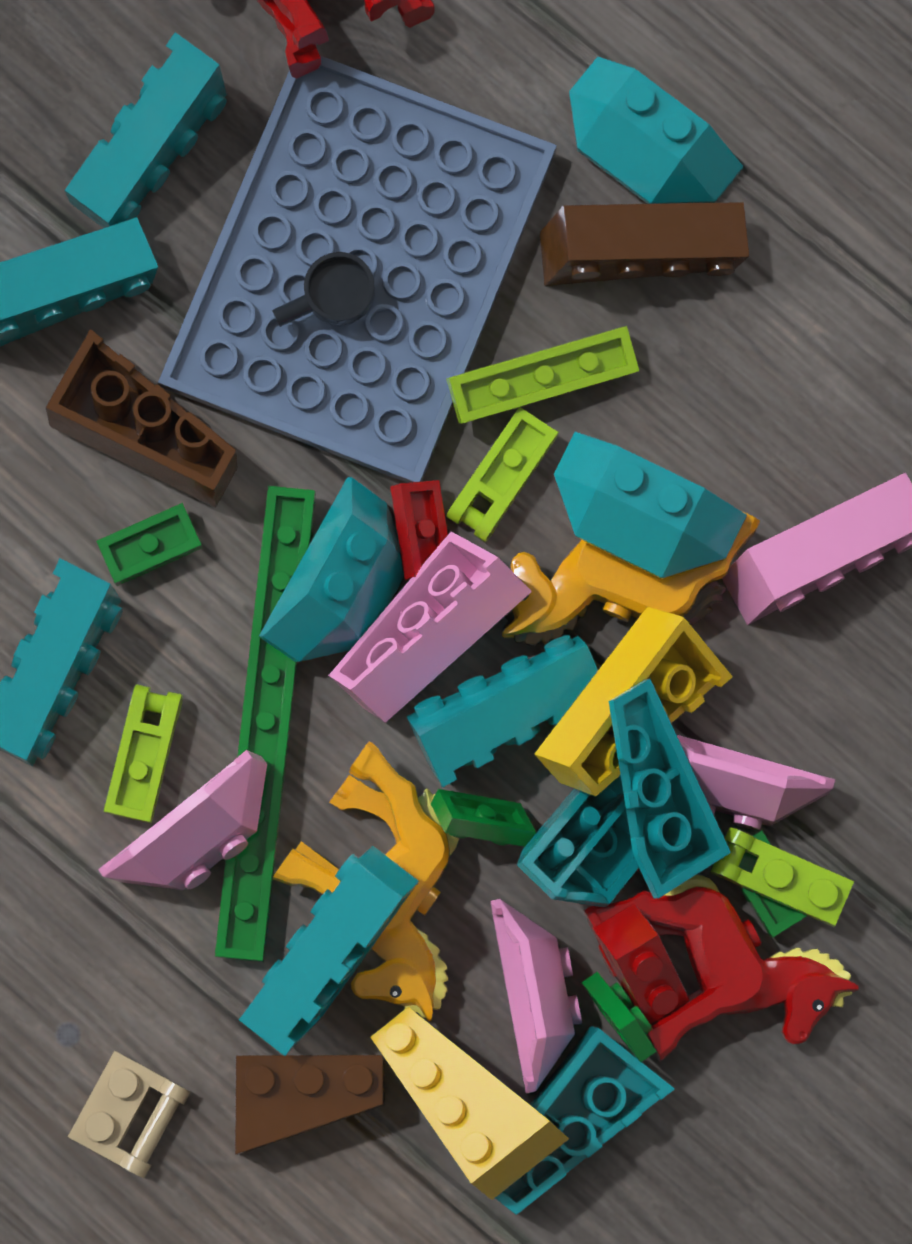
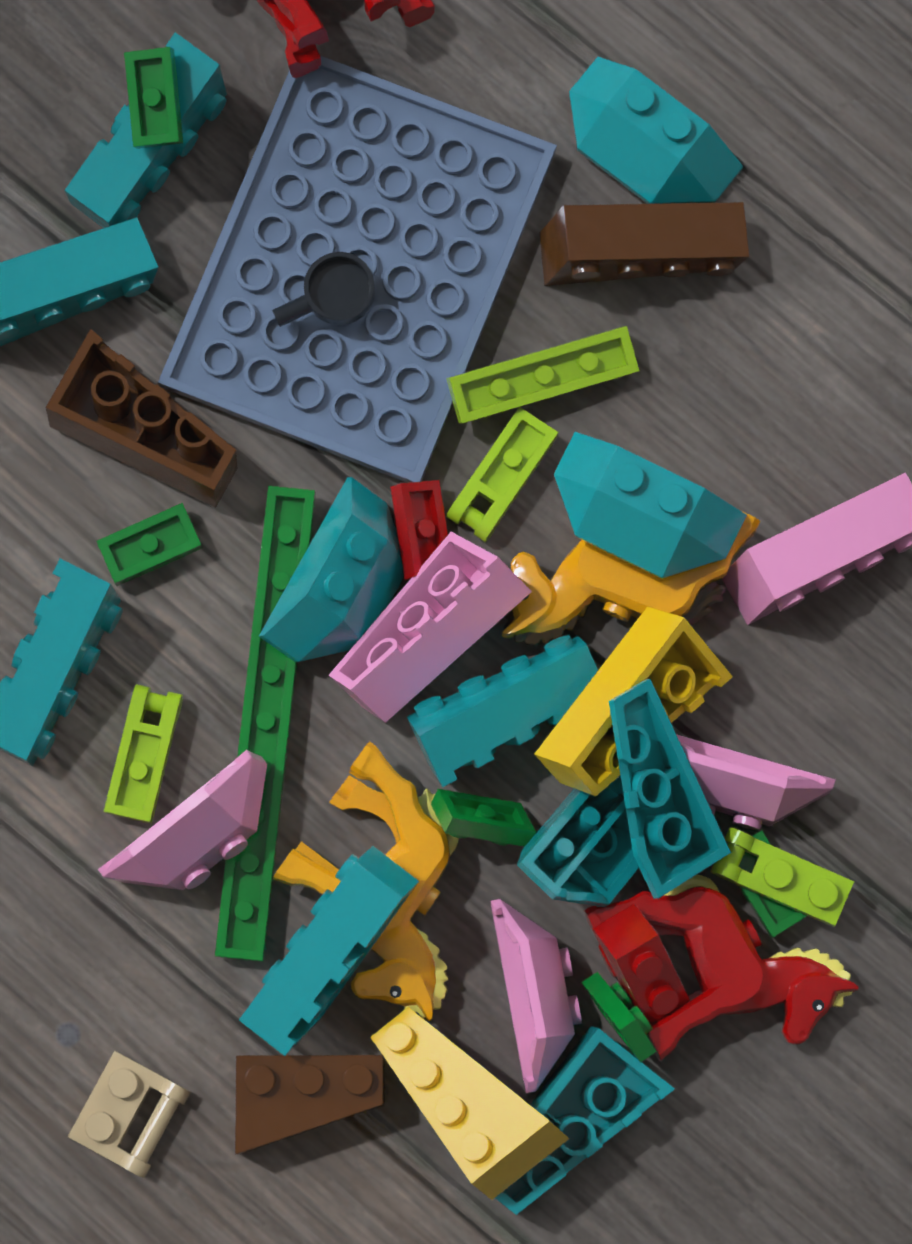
(153, 97): none -> green plate

